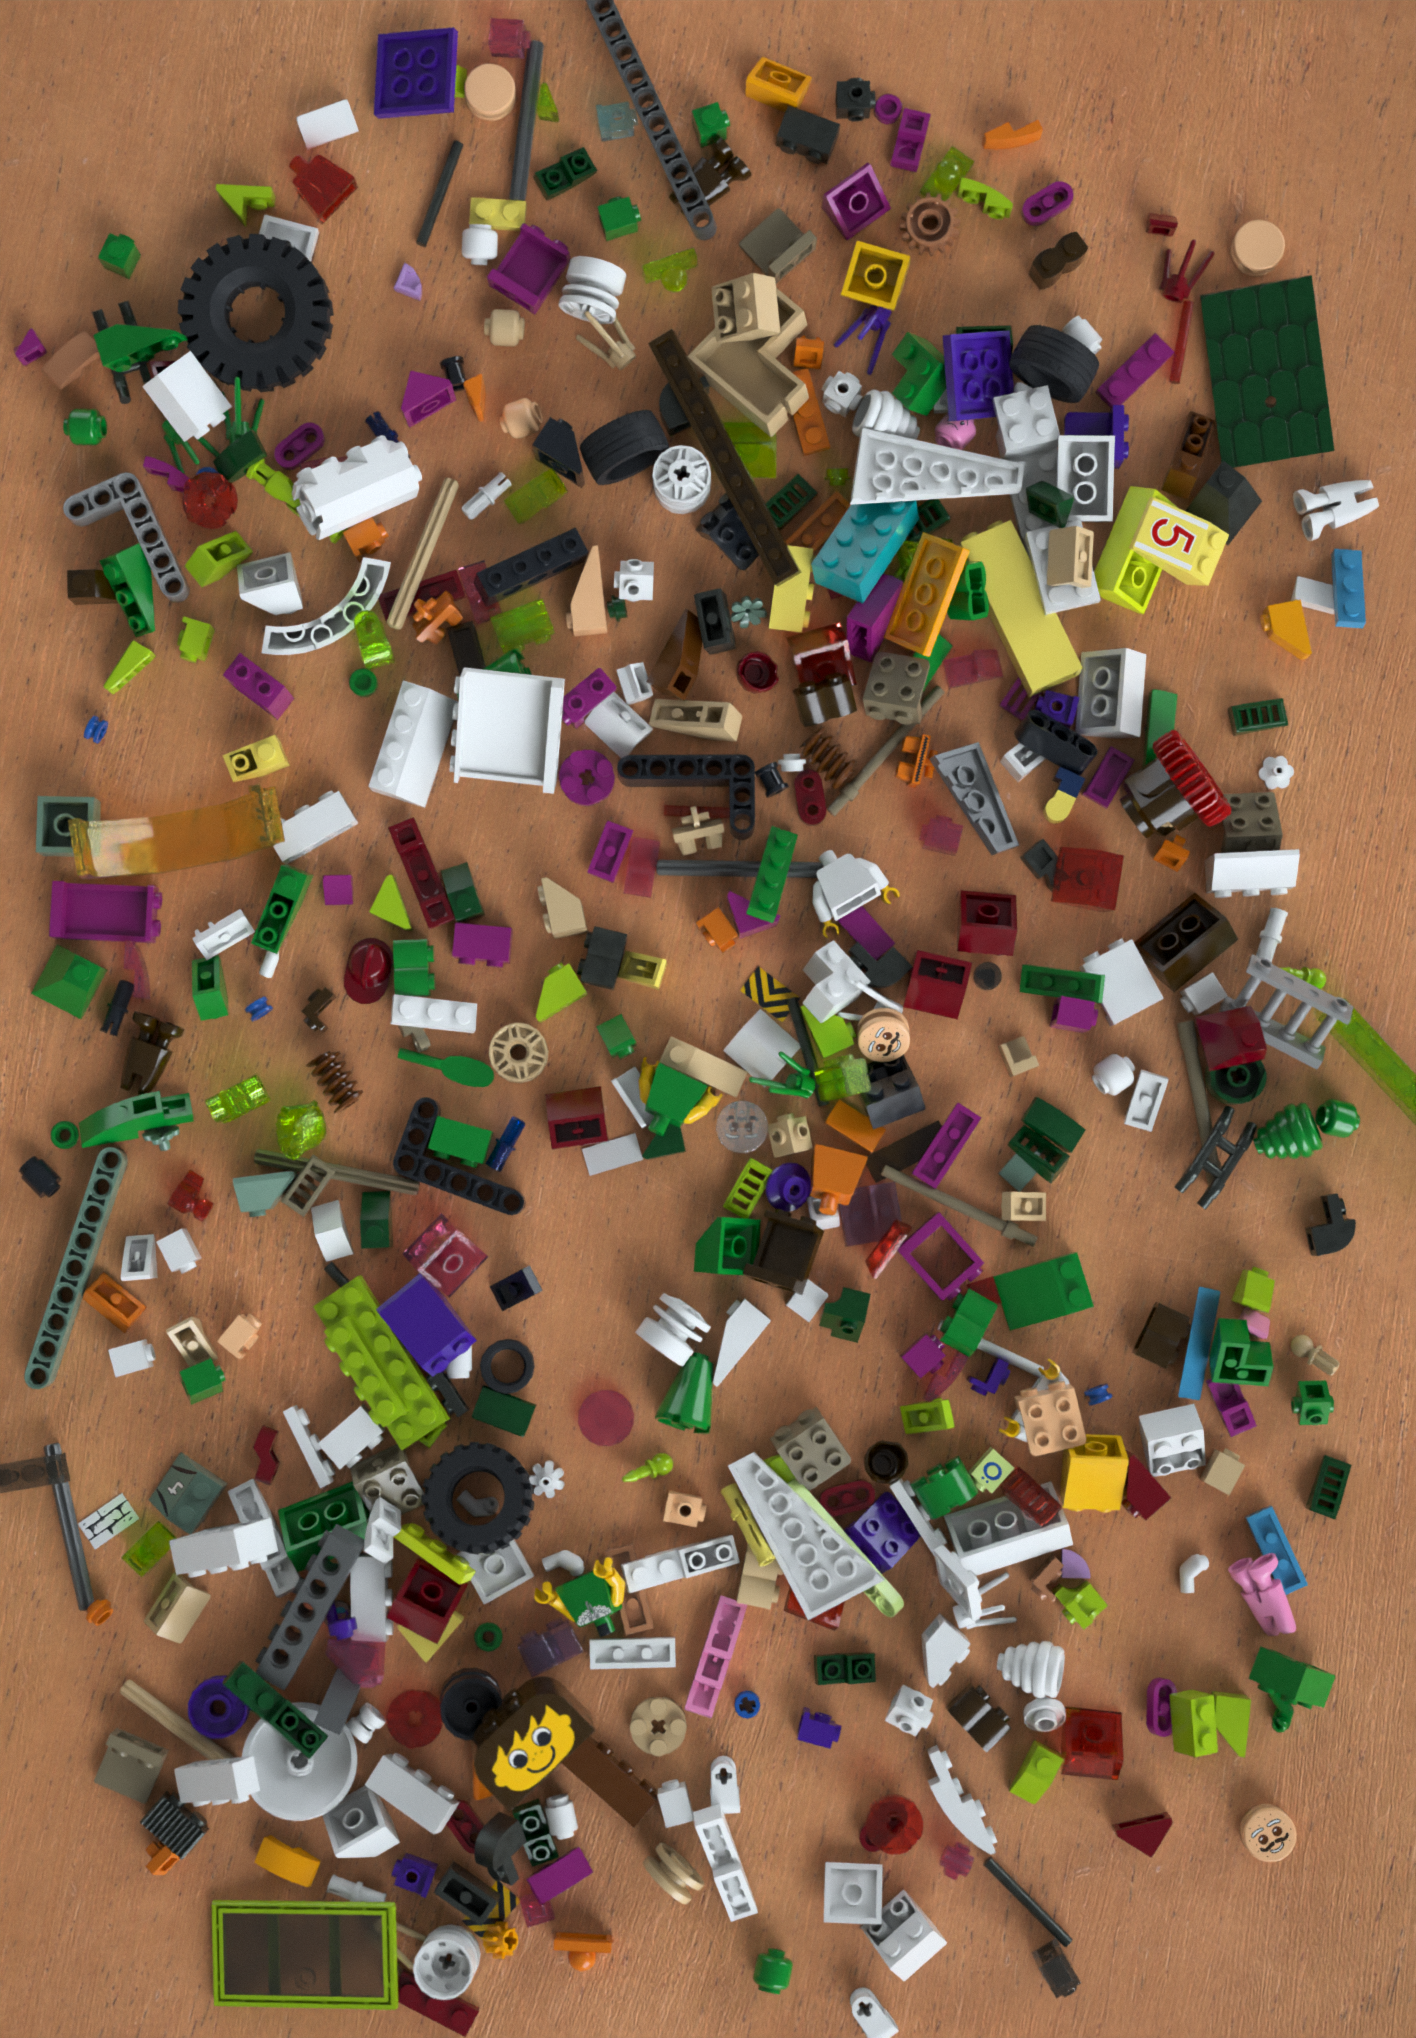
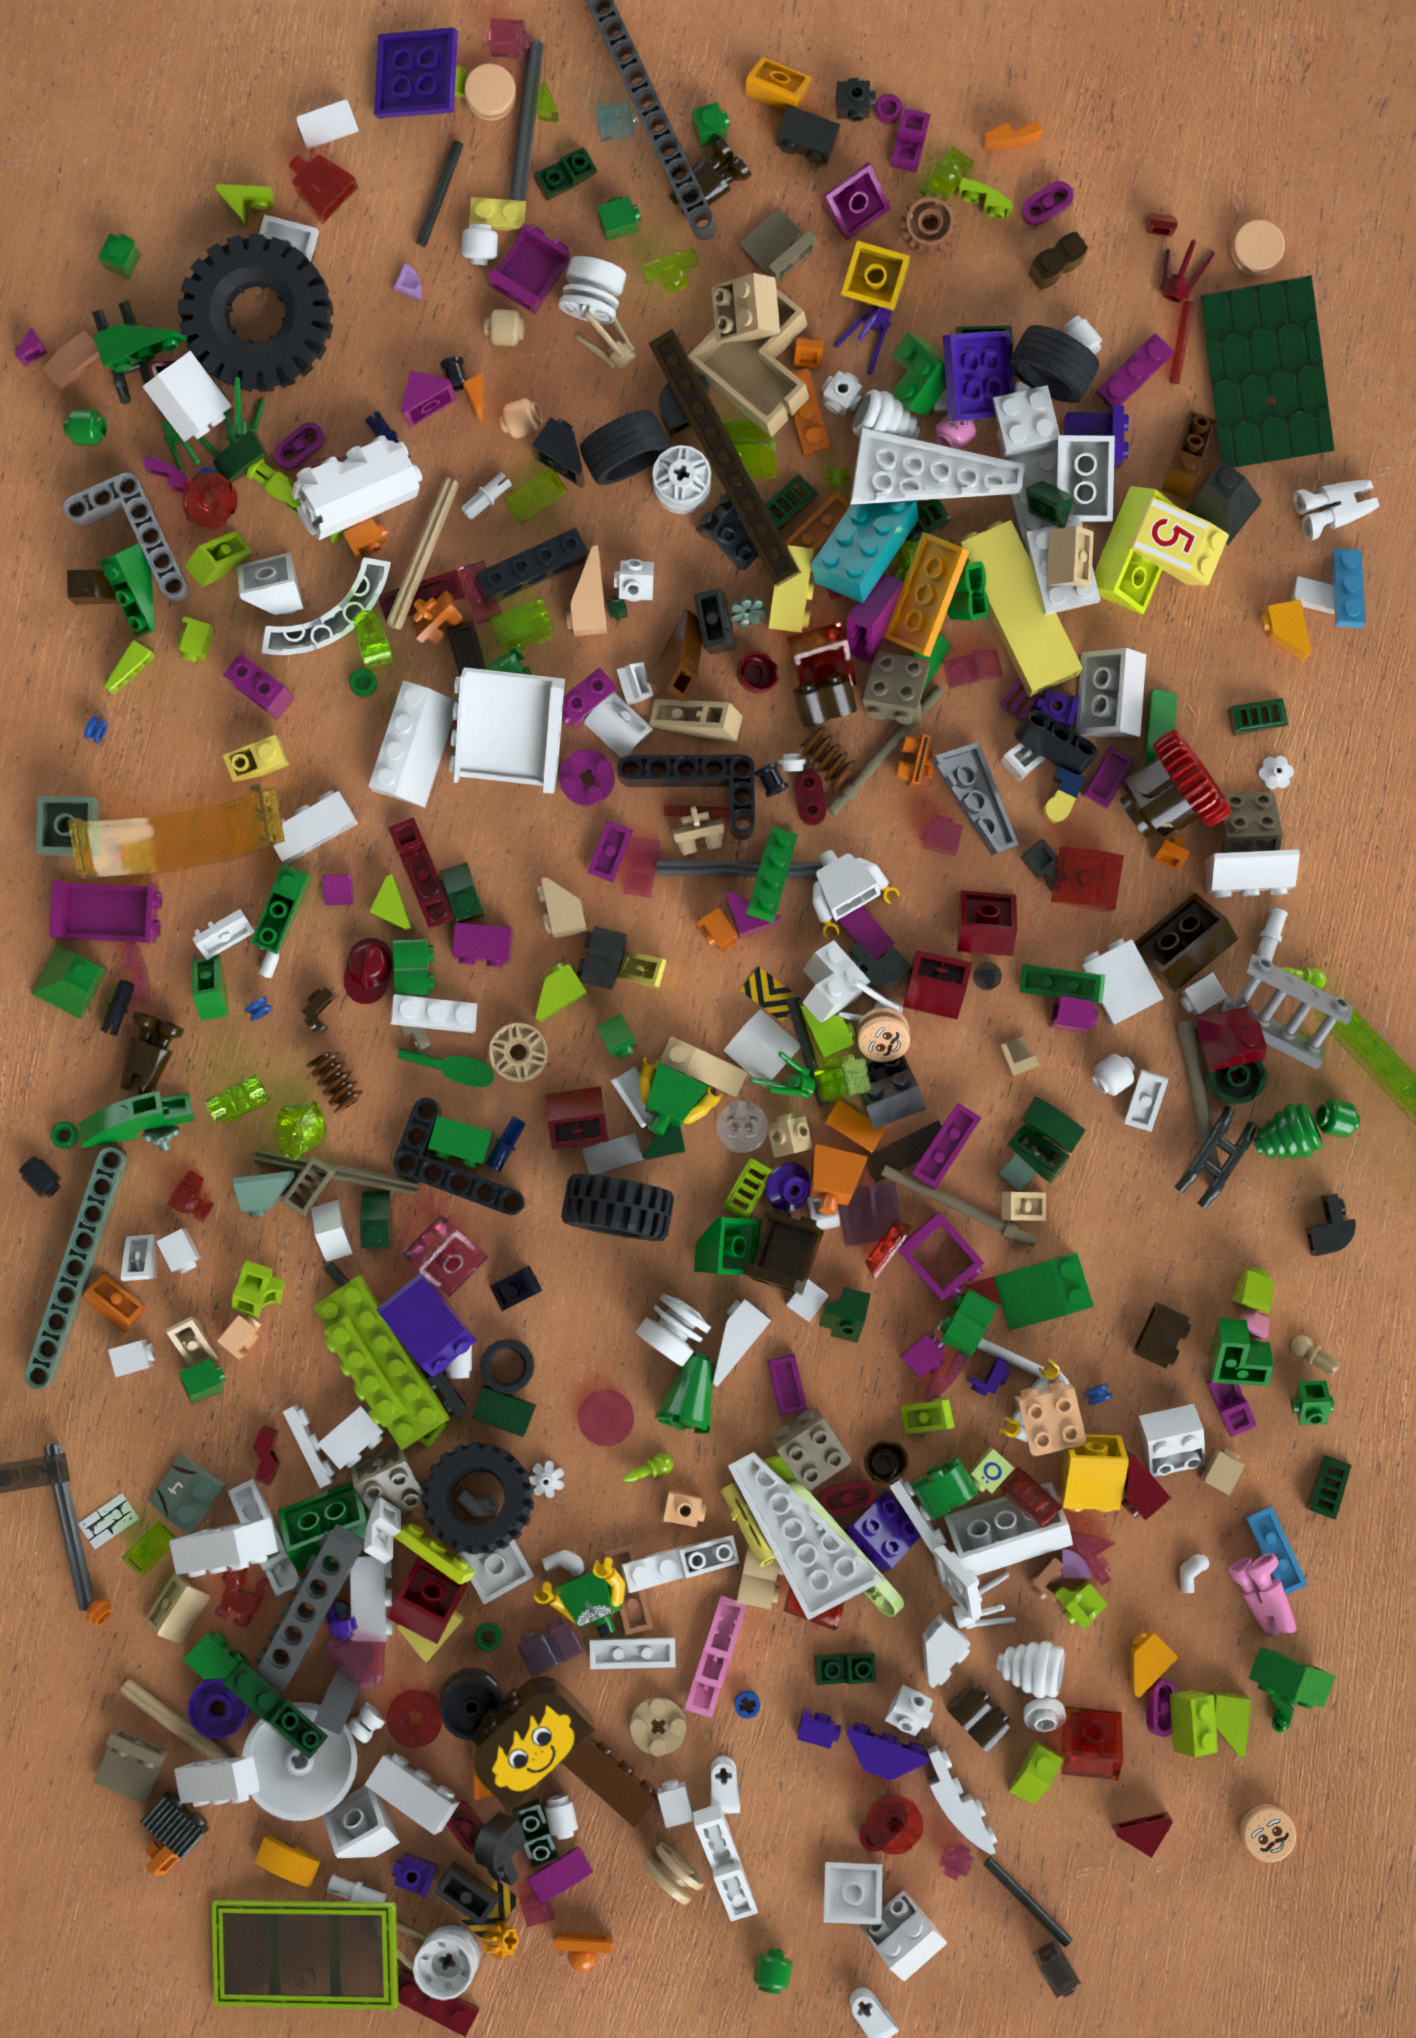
(213, 1657): none -> green slope
(238, 1599): none -> clear red animal
(256, 1289): none -> lime brick
(617, 1207): none -> black tyre
(787, 1384): none -> magenta tile
(883, 1753): none -> dark purple slope
(1089, 1547): none -> clear pink slope
(1148, 1661): none -> light orange slope
(1199, 1343): dark azure sticker -> none

